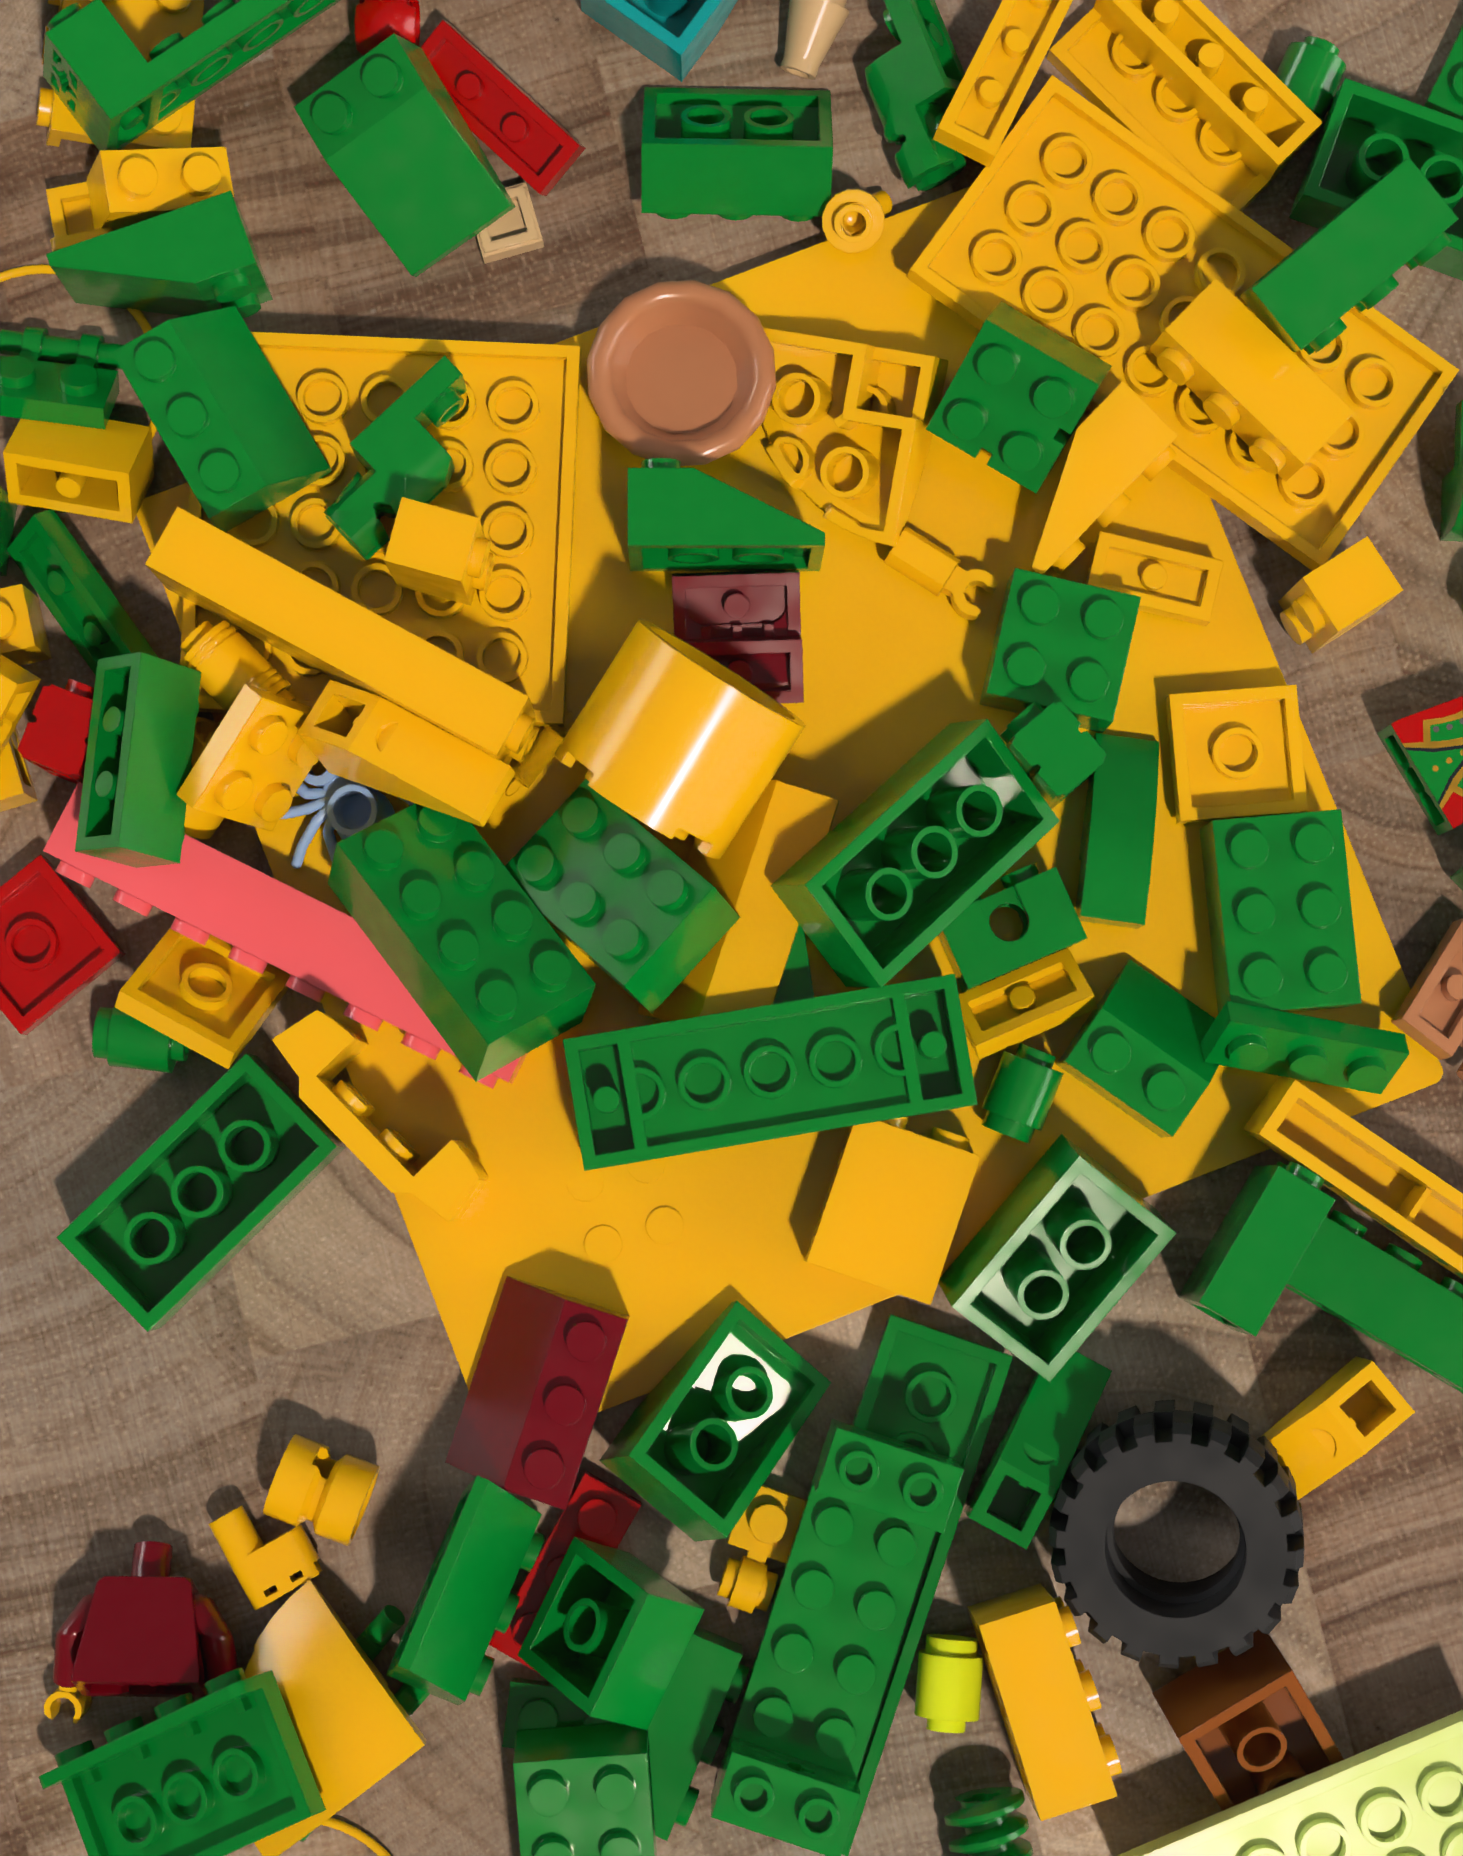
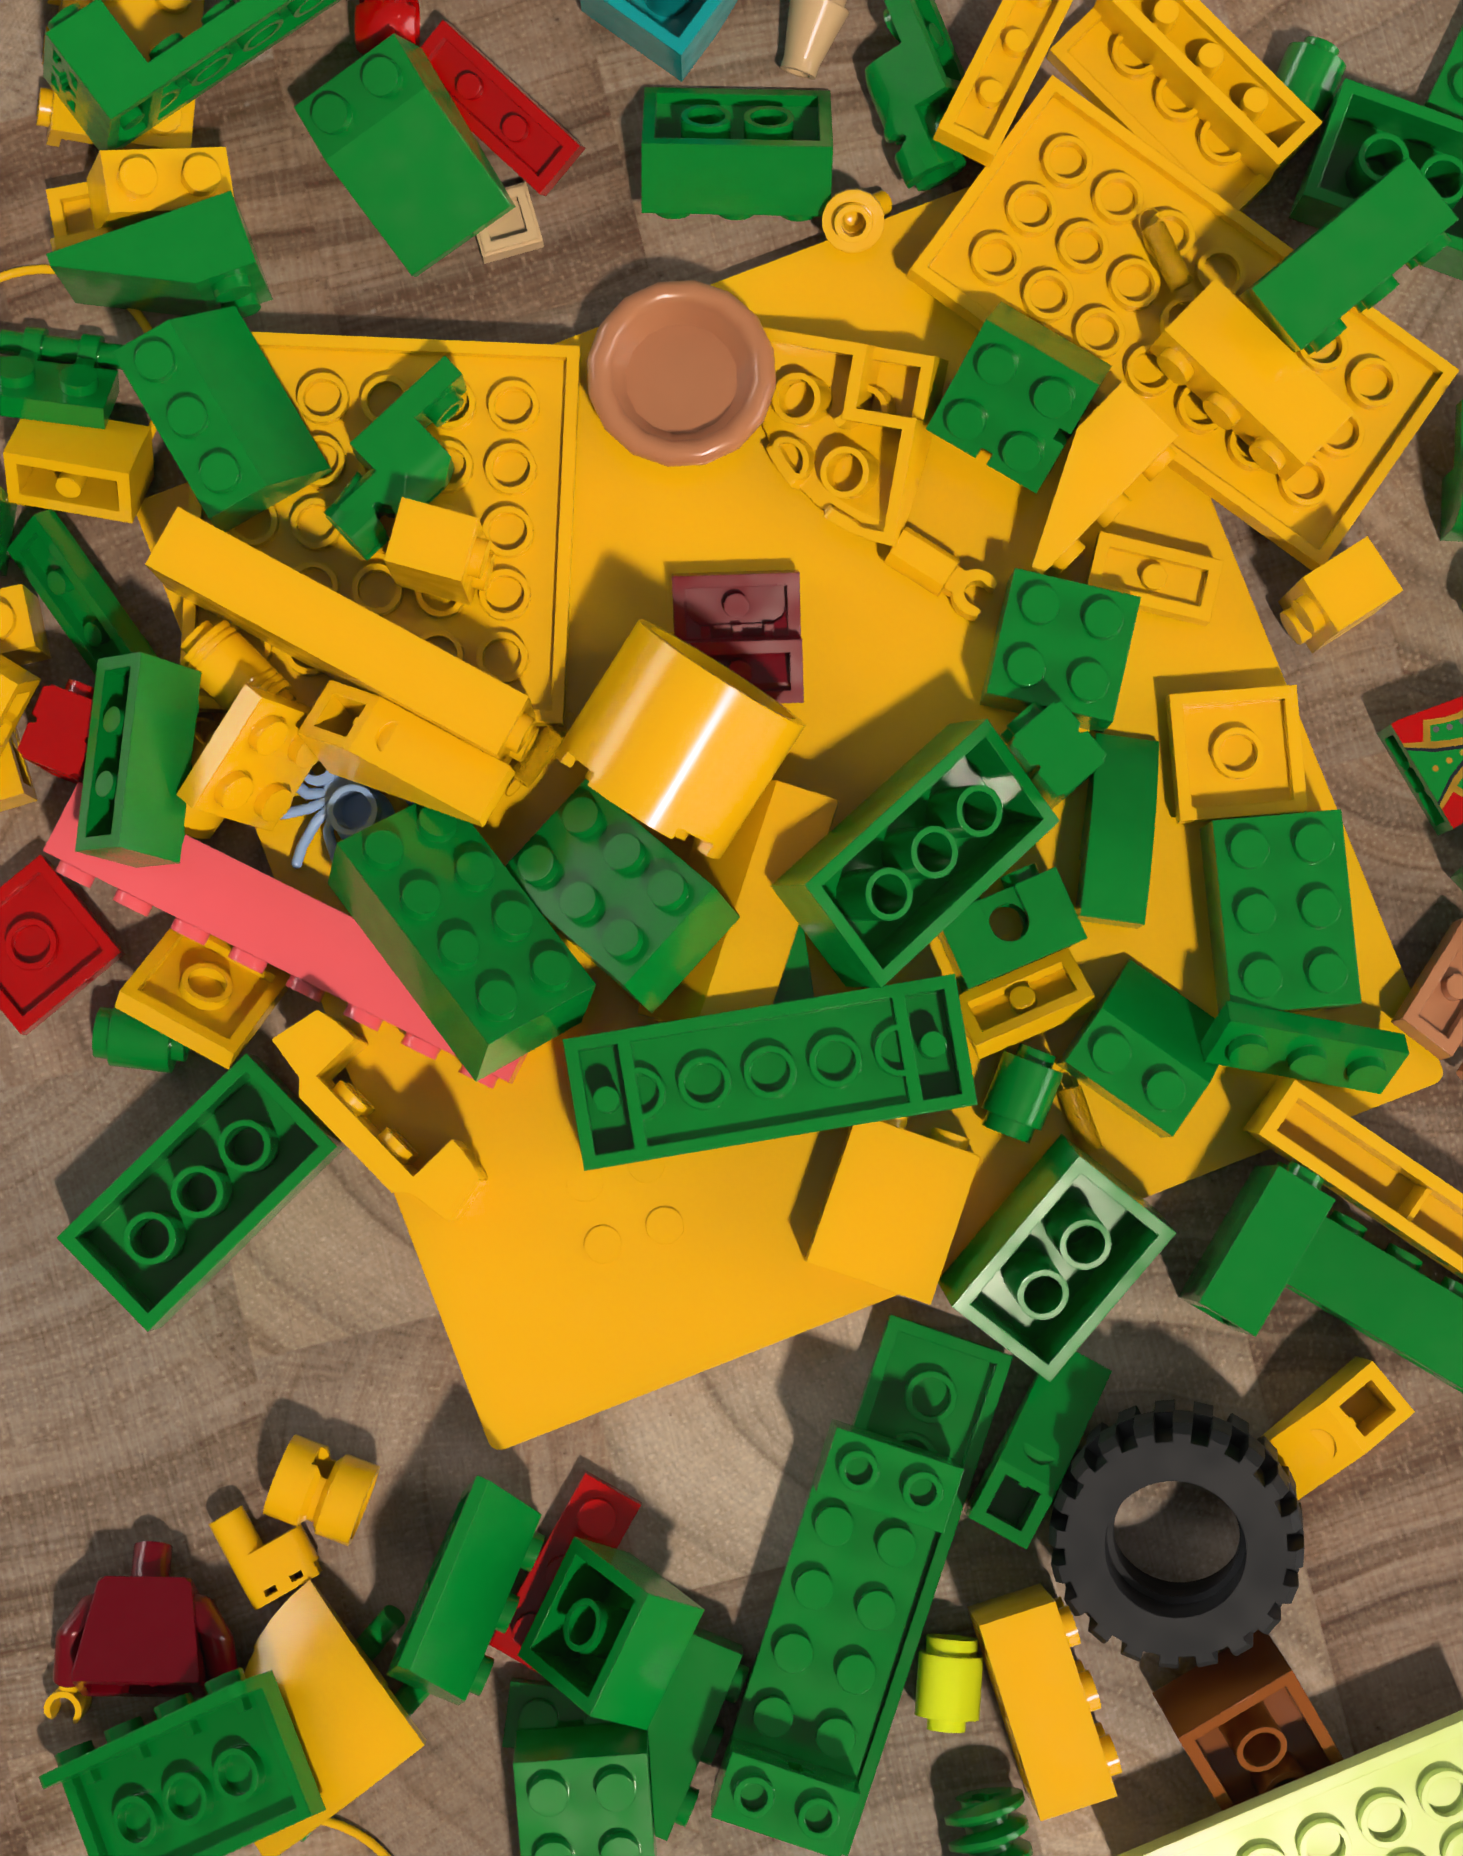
(536, 1392): dark red slope -> none
(701, 524): green slope -> none
(716, 1425): green slope -> none
(765, 1532): yellow plate -> none
(1080, 1118): none -> yellow piece
(1167, 256): none -> yellow piece

